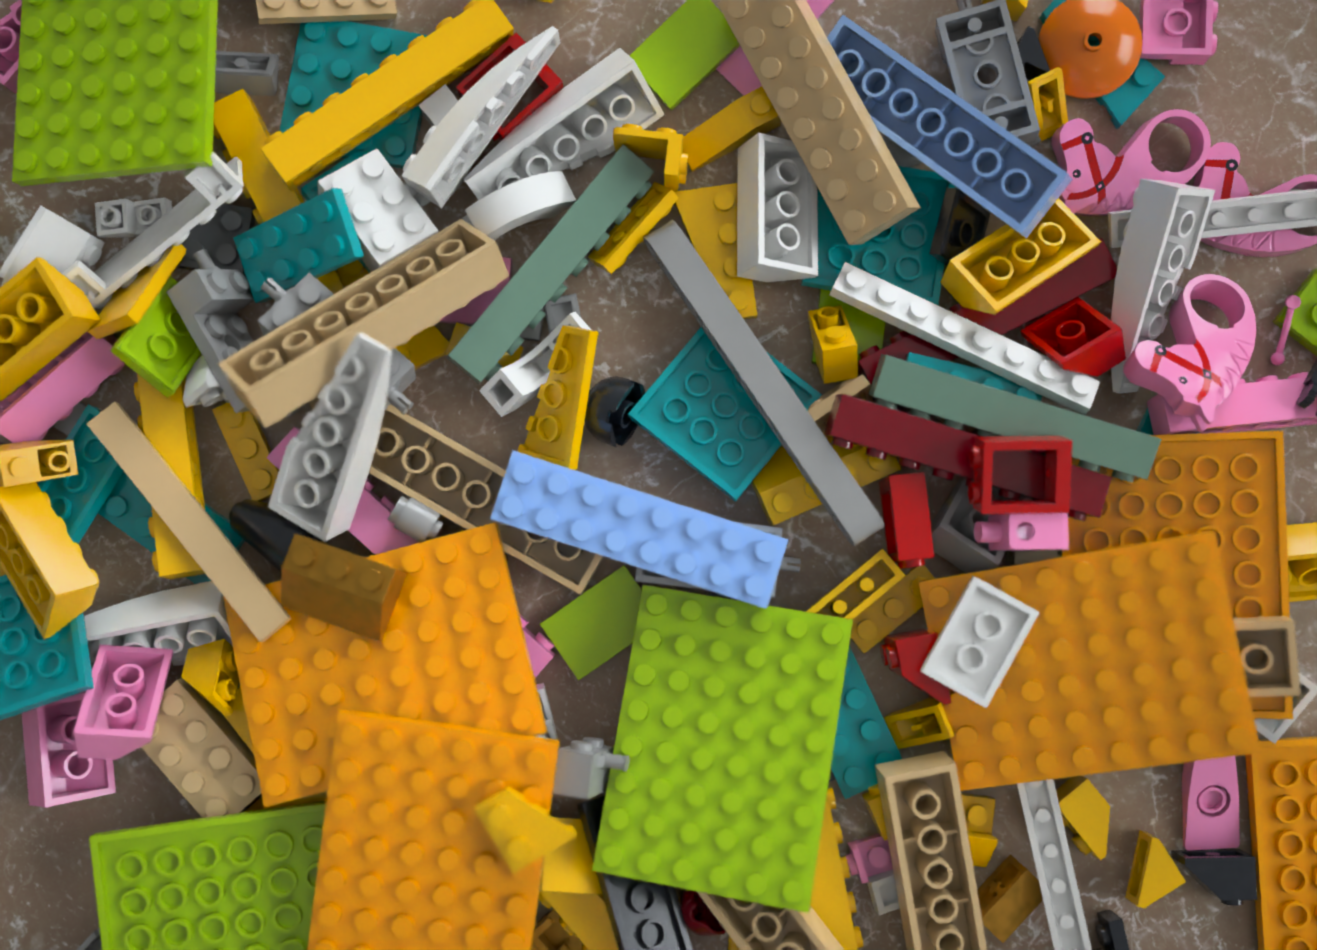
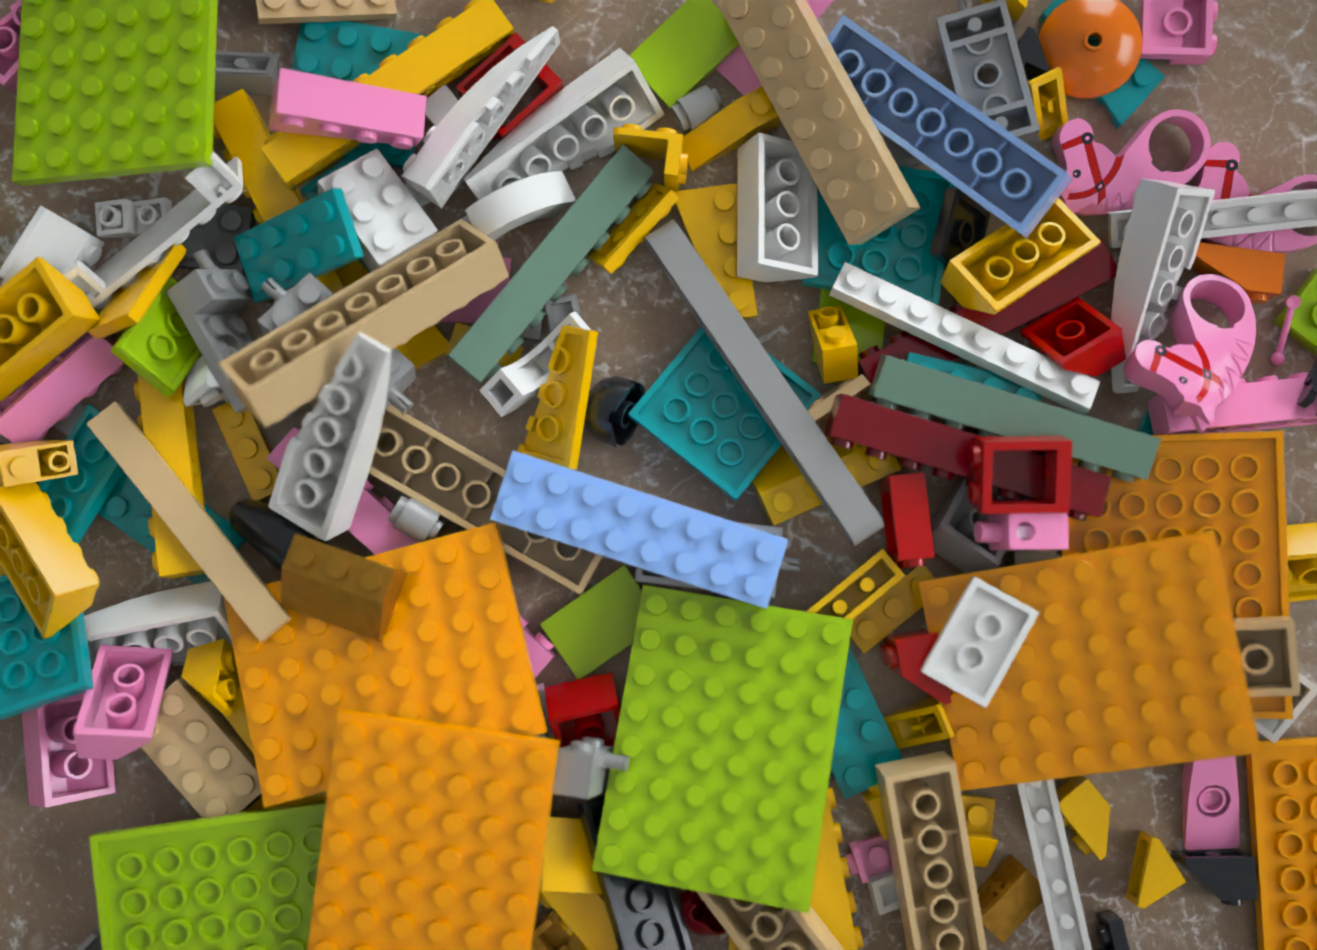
(346, 110): none -> bright pink wedge
(521, 828): yellow wing -> none
(584, 709): none -> red slope
(696, 107): none -> light grey brick
(1253, 270): none -> orange slope

